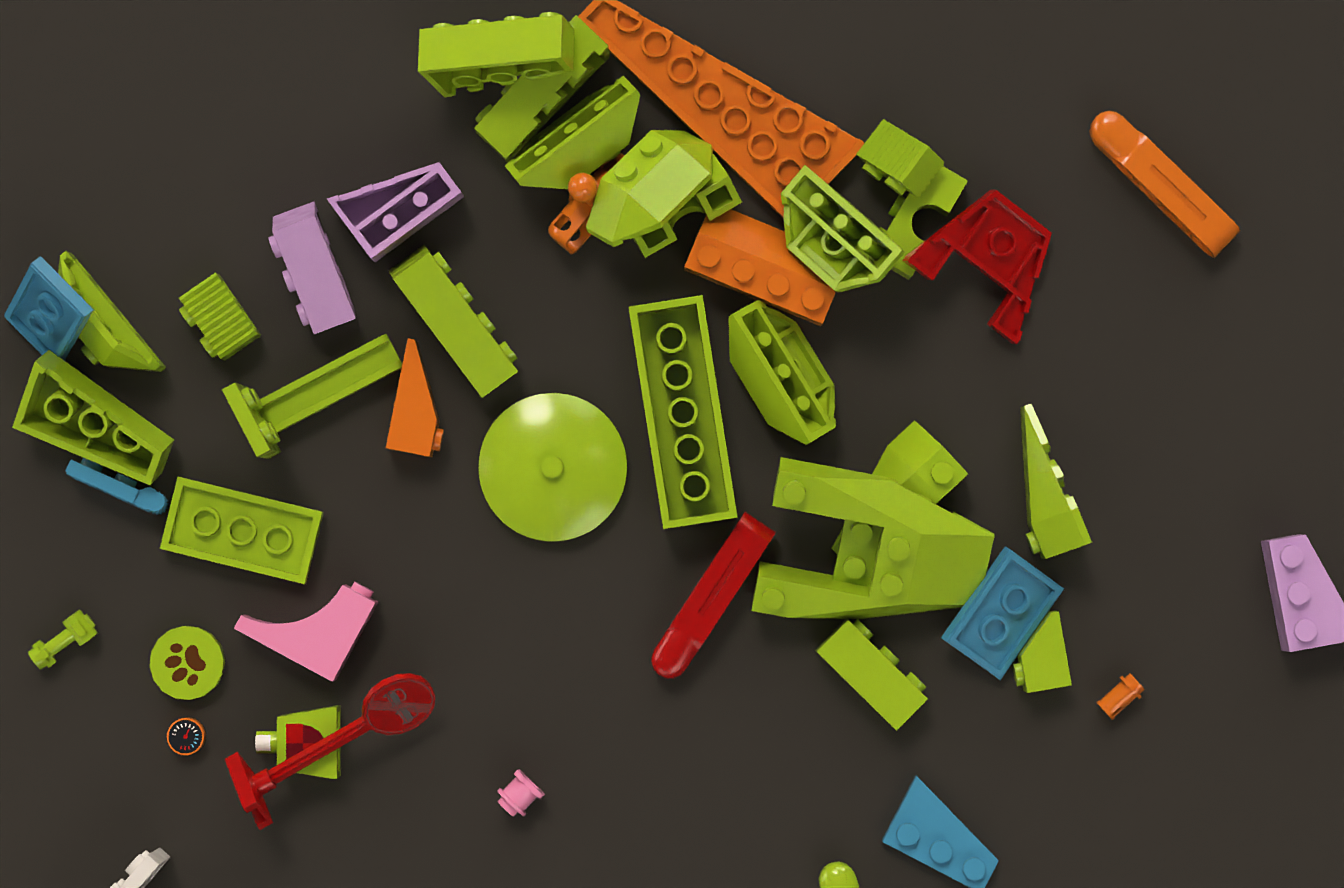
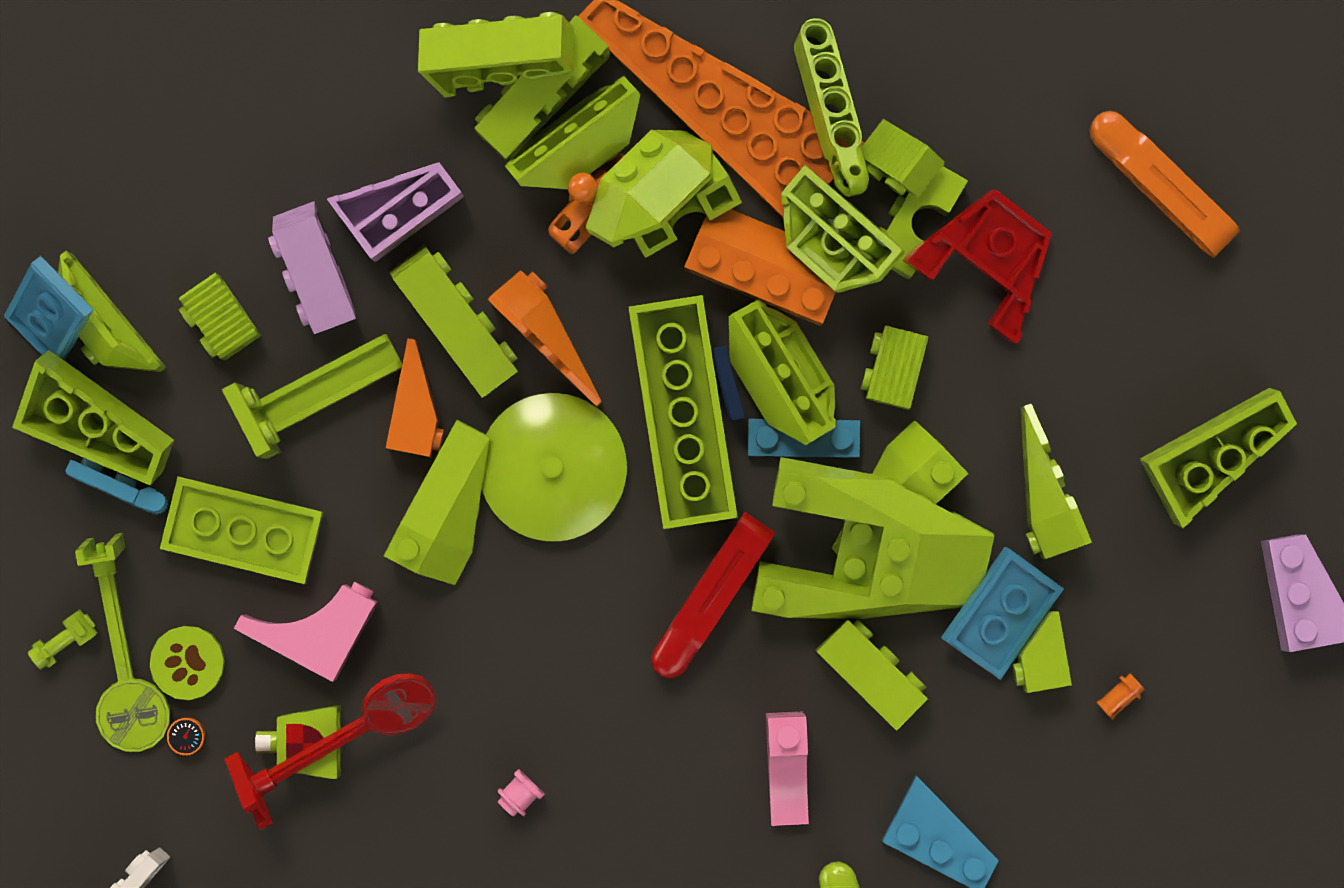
(131, 711): none -> lime piece
(442, 518): none -> lime wedge
(532, 314): none -> orange wedge
(727, 383): none -> dark blue tile
(787, 767): none -> bright pink arch
(839, 442): none -> dark azure plate
(843, 162): none -> lime piece
(895, 367): none -> lime brick
(1208, 458): none -> lime wedge

